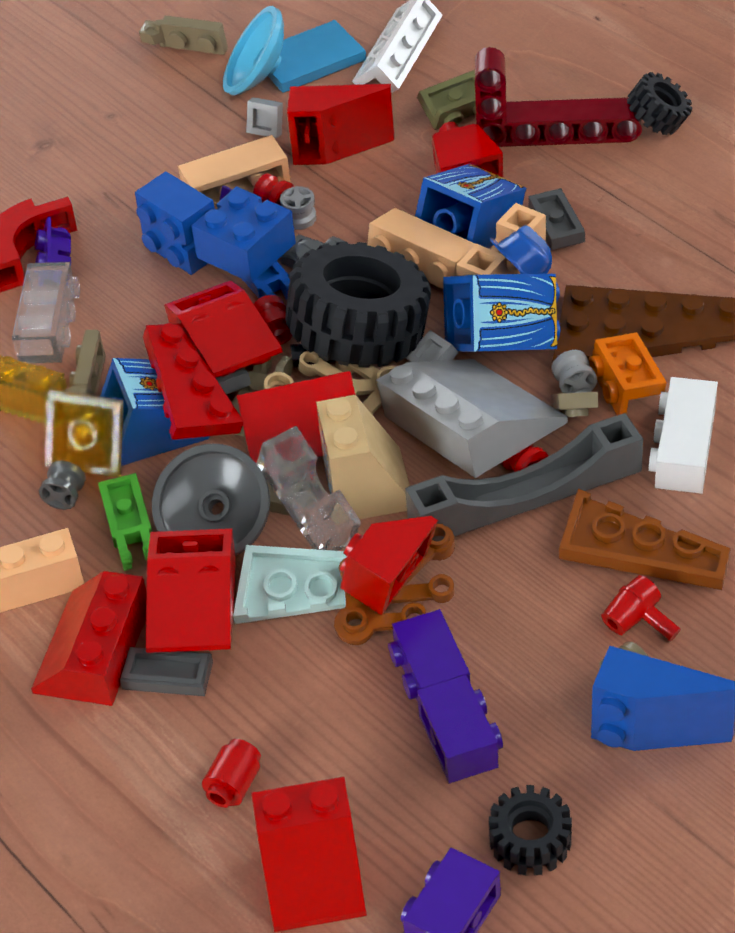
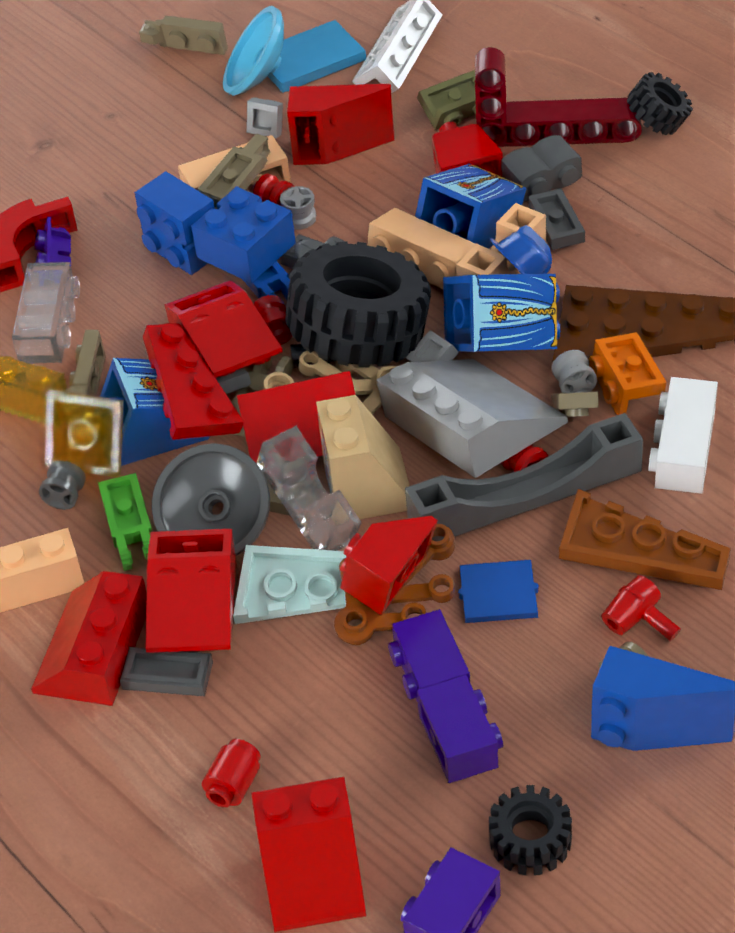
(237, 169): none -> dark tan hinge
(498, 591): none -> blue piece
(544, 166): none -> dark grey brick

